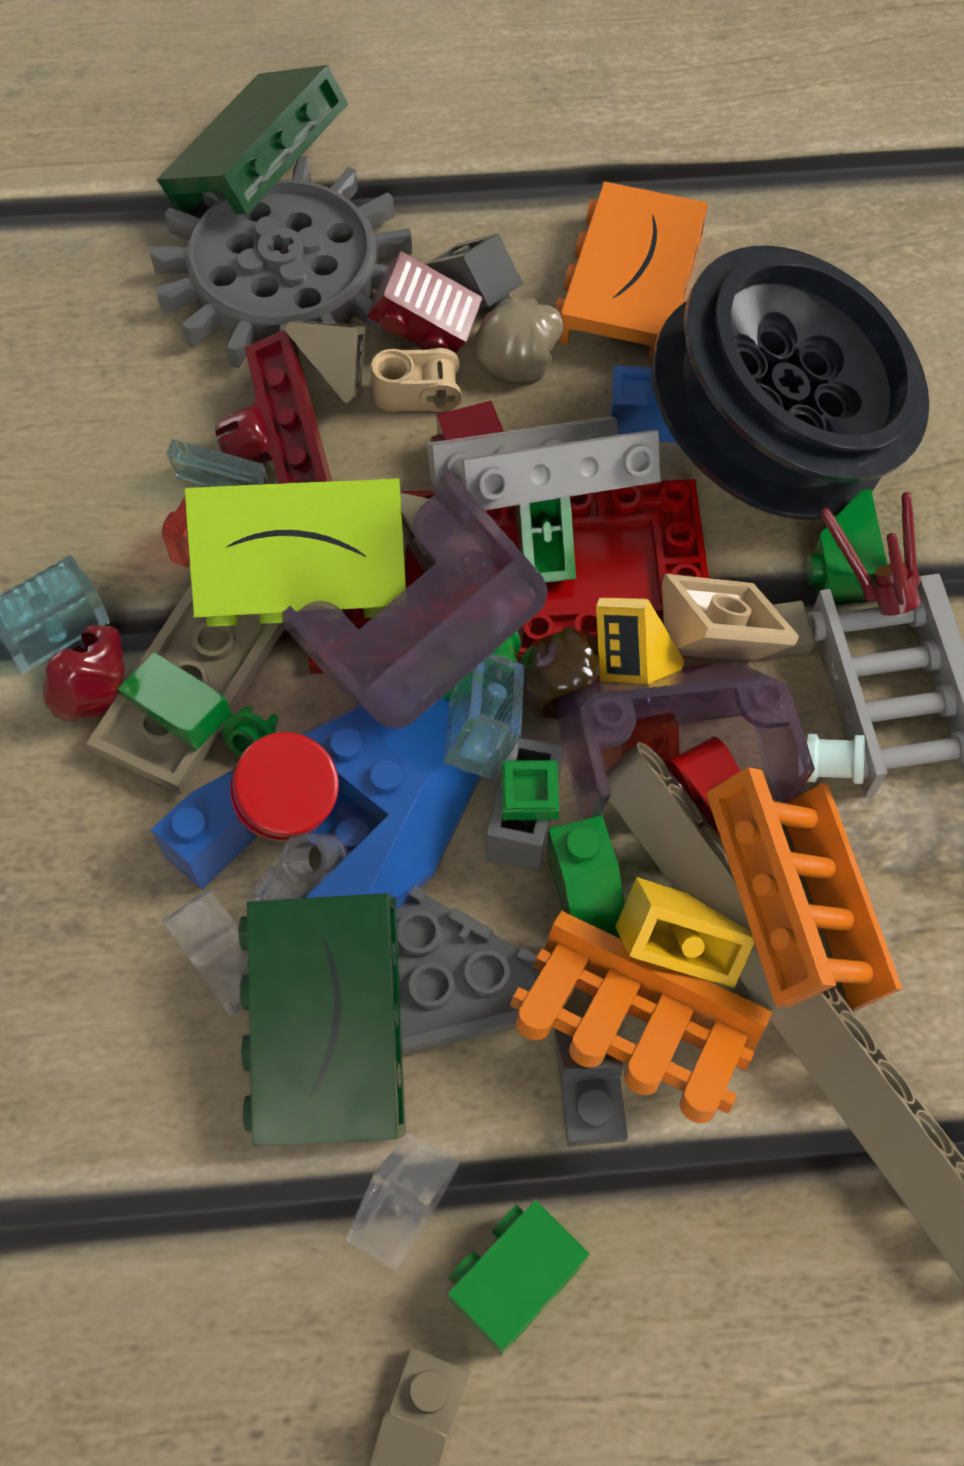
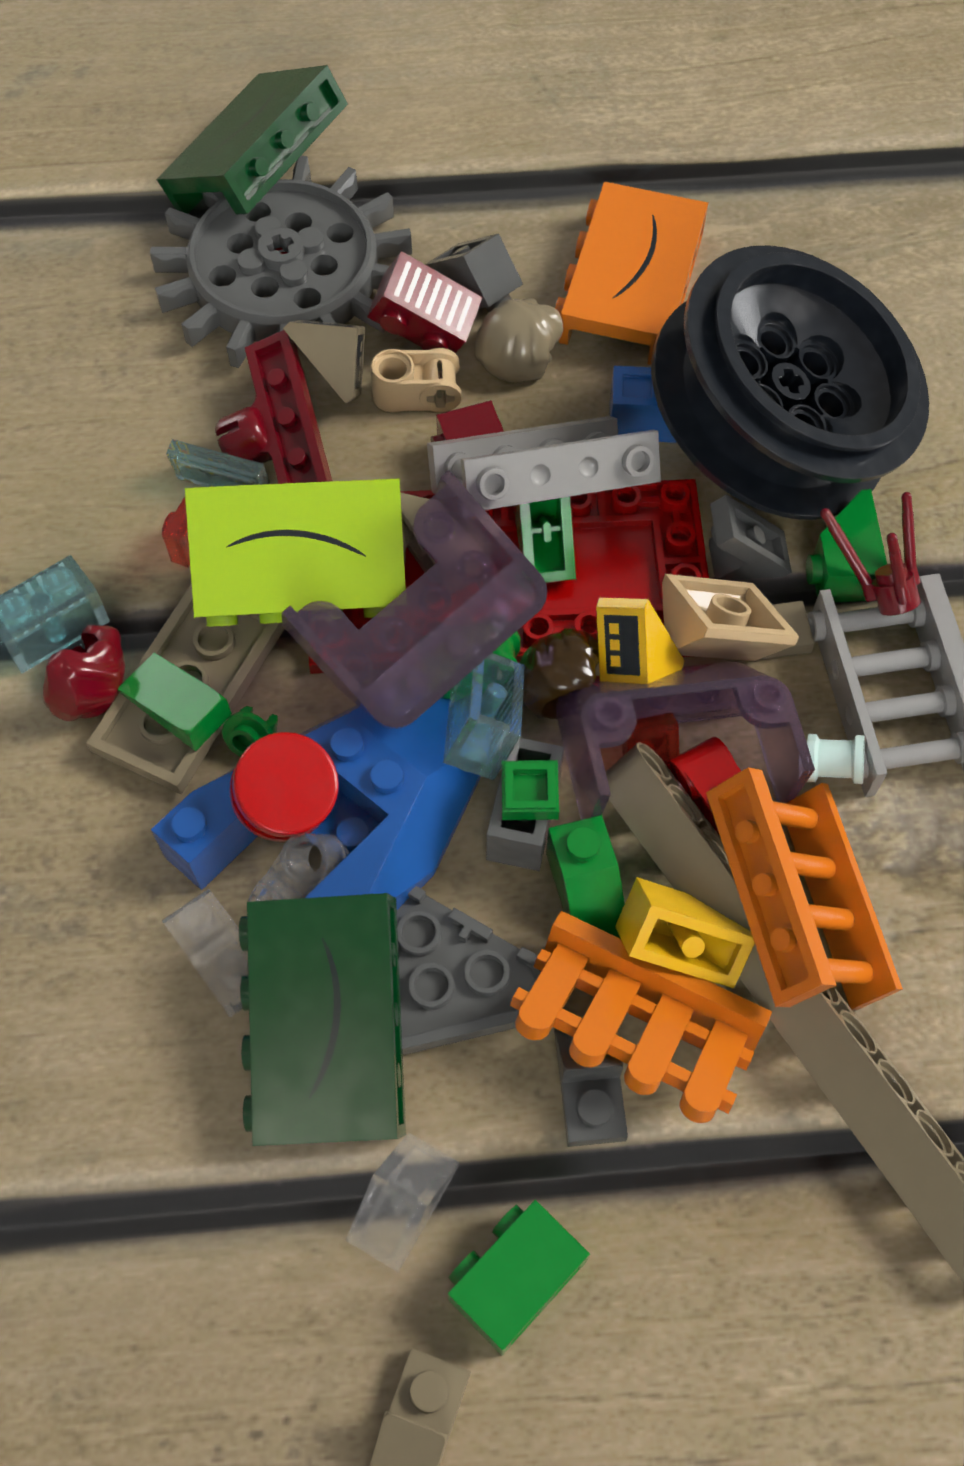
(745, 543): none -> dark grey slope

